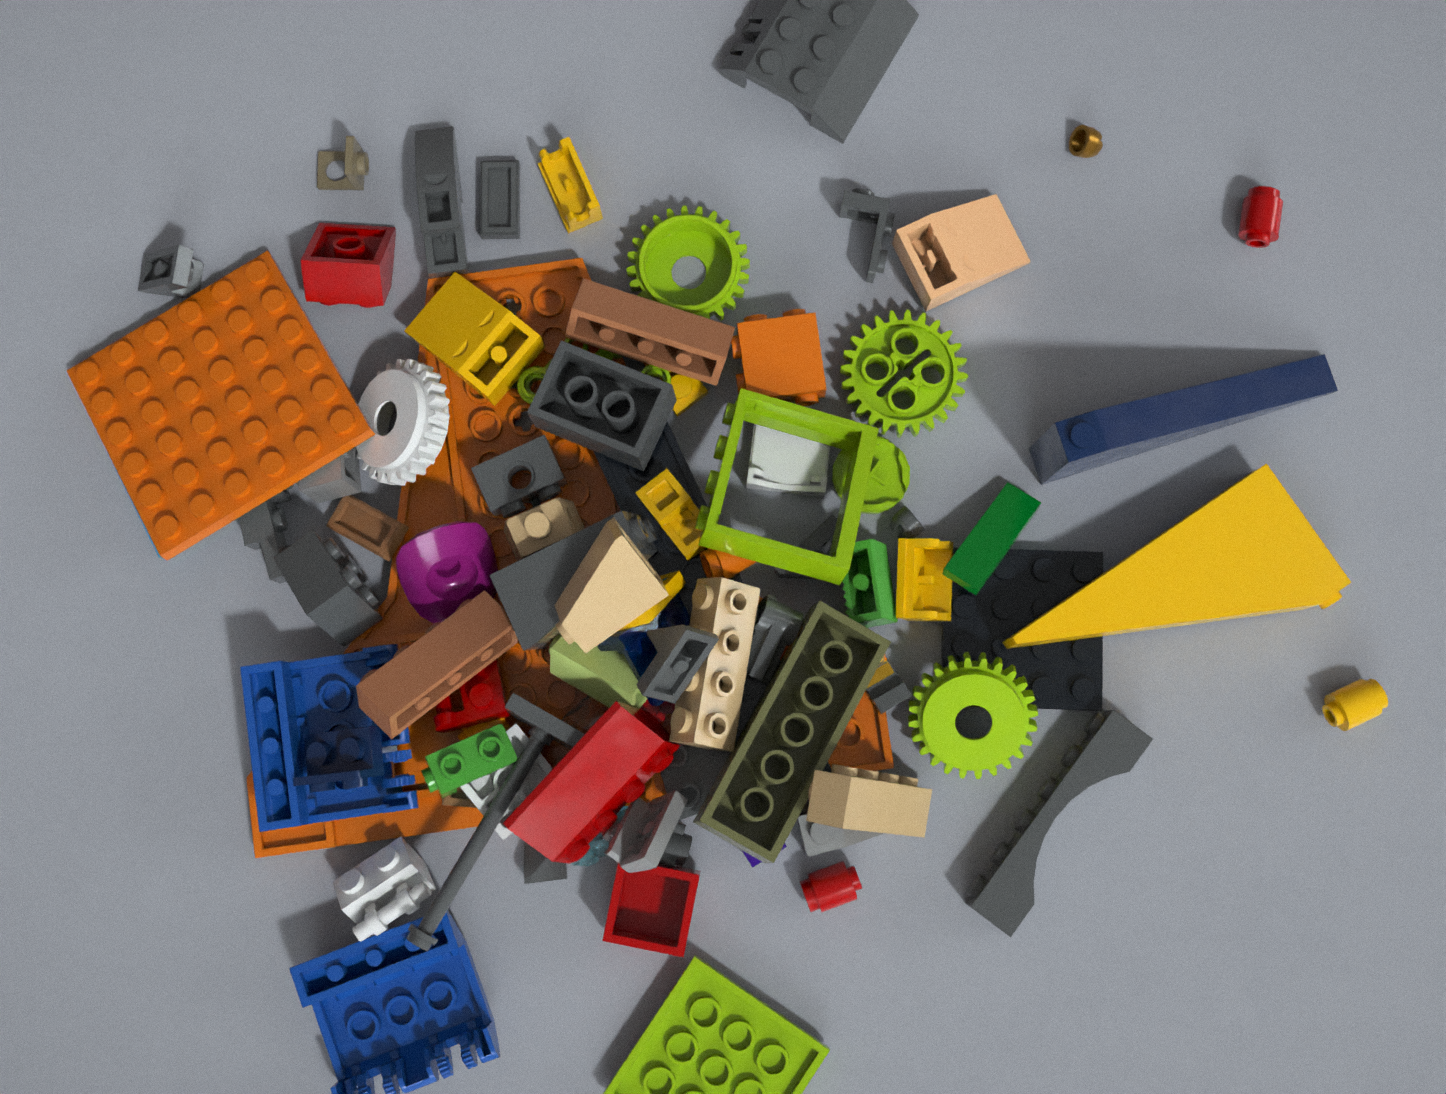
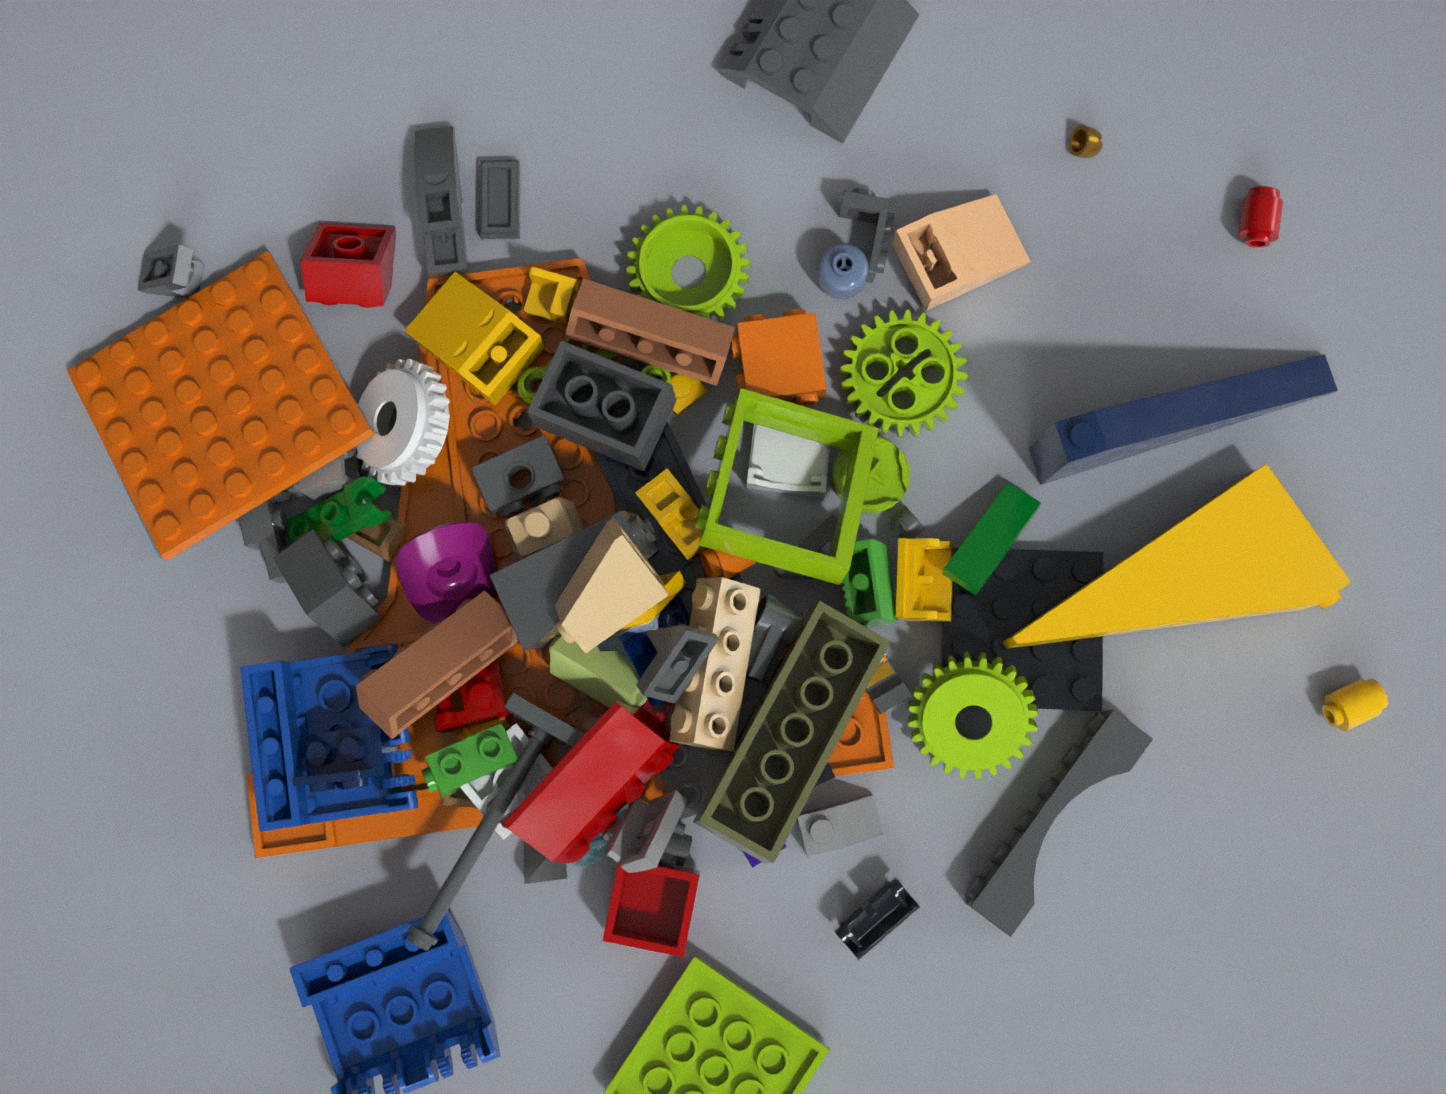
(342, 513): none -> green plate
(355, 162): dark tan bracket -> none
(383, 888): white brick -> none
(551, 296): none -> yellow panel
(569, 186): yellow hinge -> none
(831, 887): red brick -> none
(842, 271): none -> sand blue head
(868, 801): tan brick -> none
(879, 918): none -> black hinge

